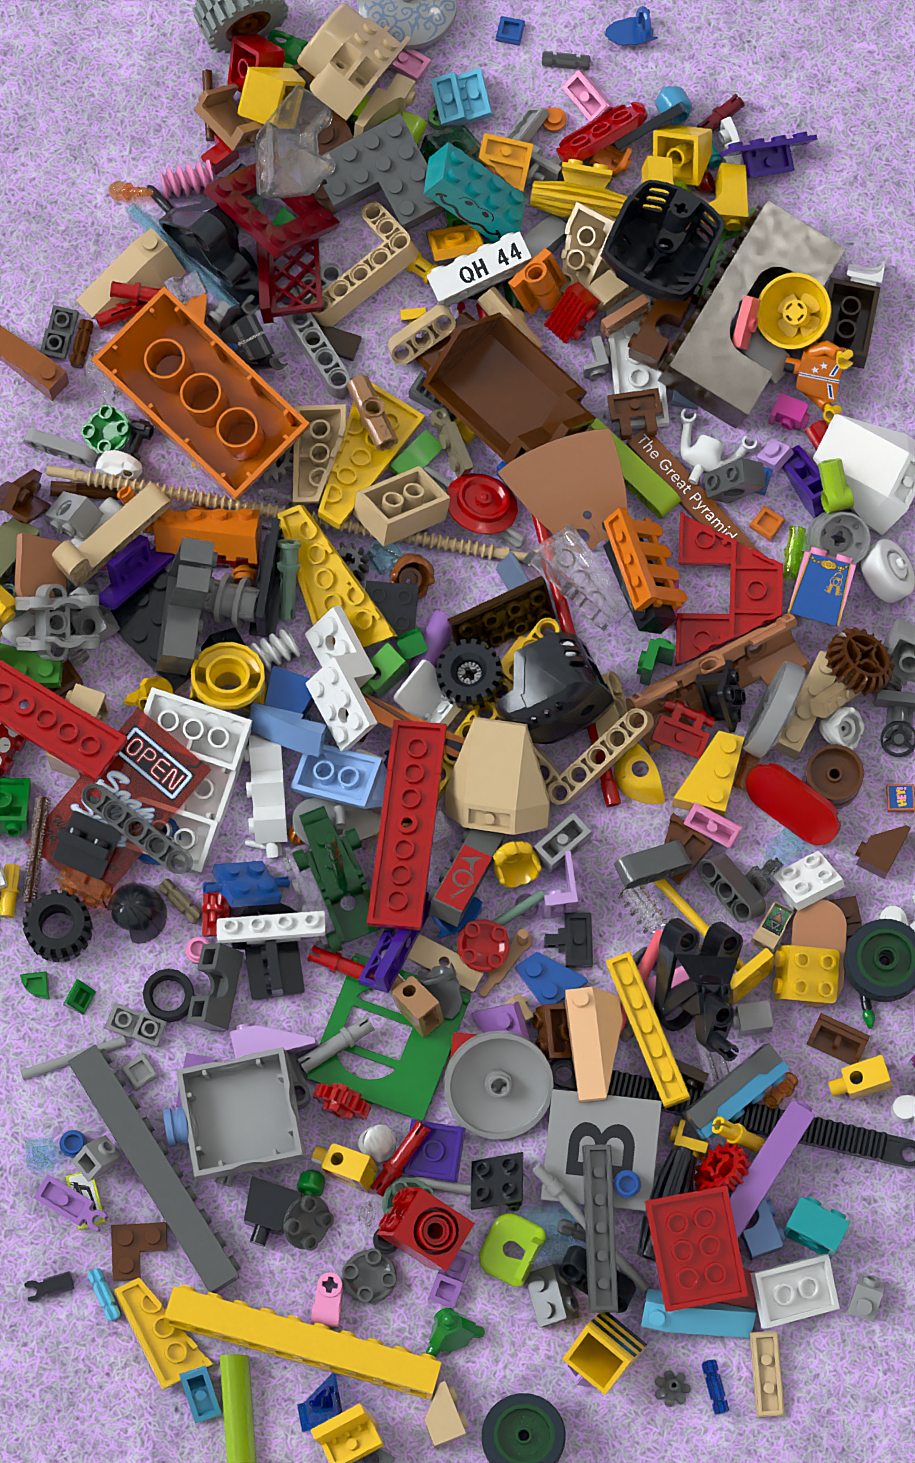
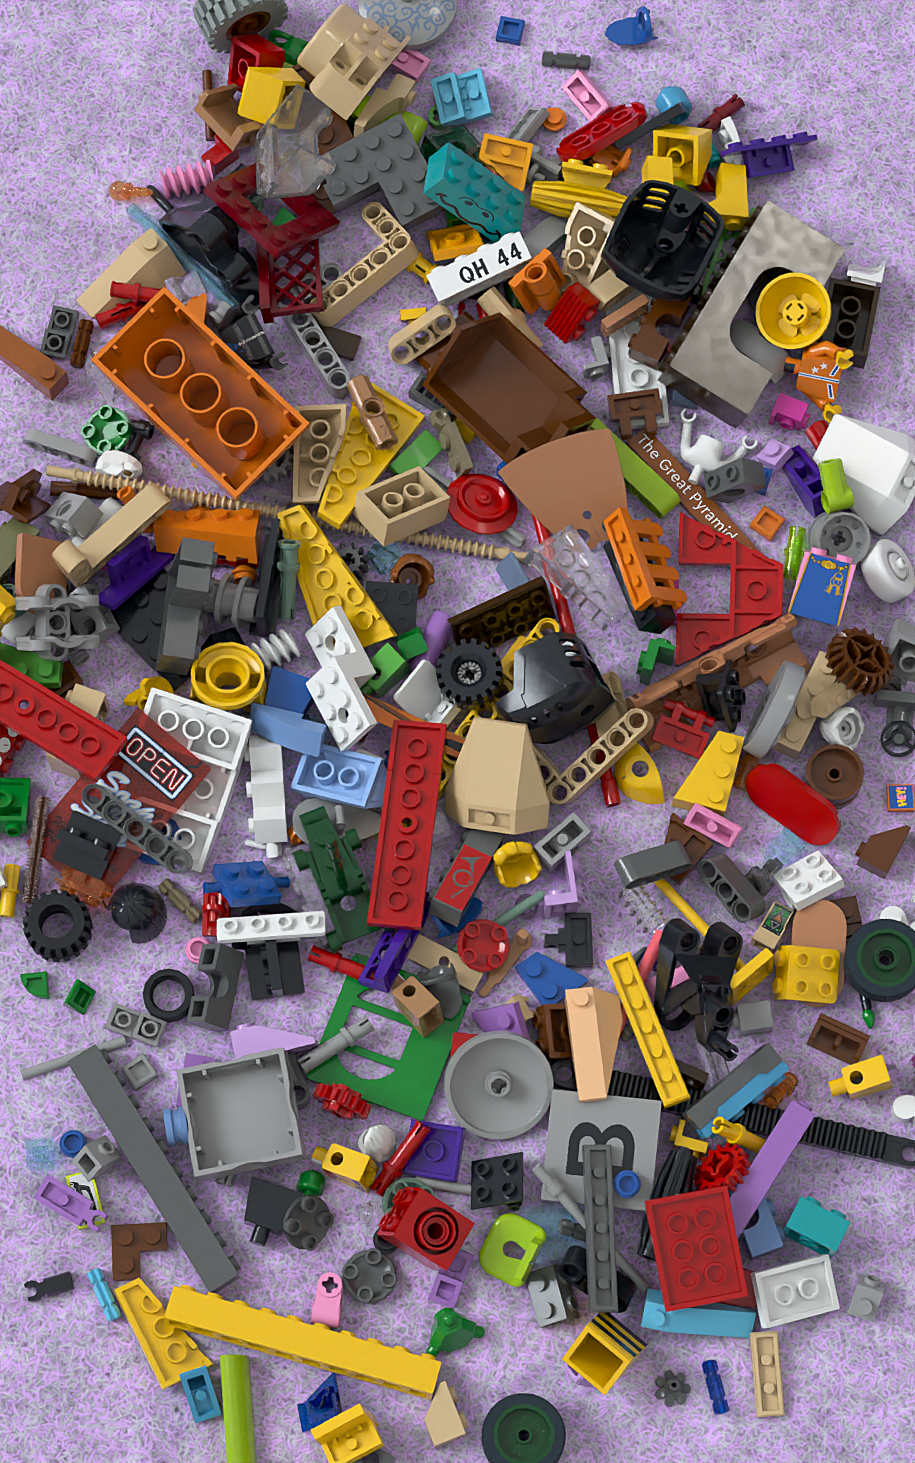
(746, 322): coral plate -> none

